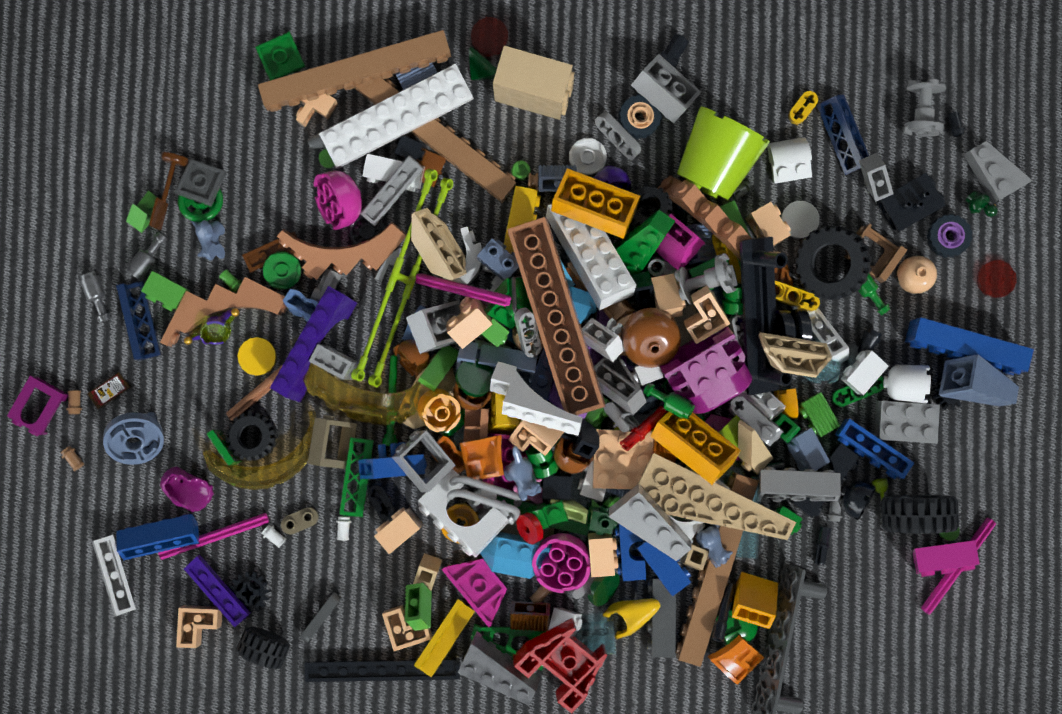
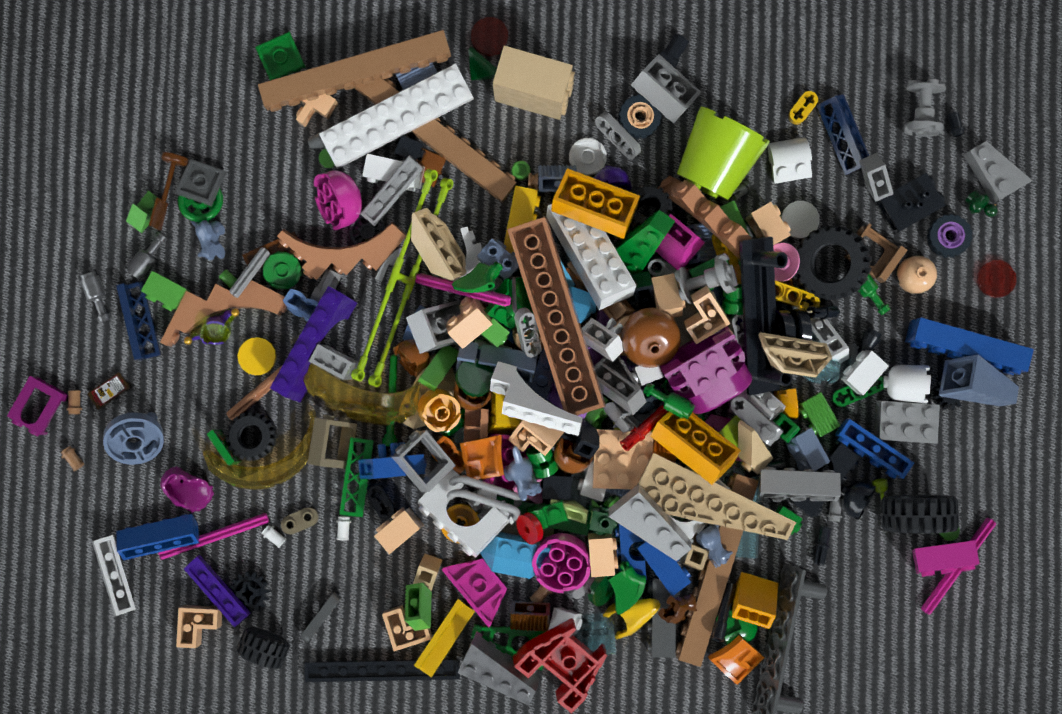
(249, 272): none -> light grey axle
(479, 279): none -> green arm
(627, 587): none -> green arm
(677, 608): none -> reddish brown animal
(792, 265): none -> bright pink dish
(823, 311): none -> black axle

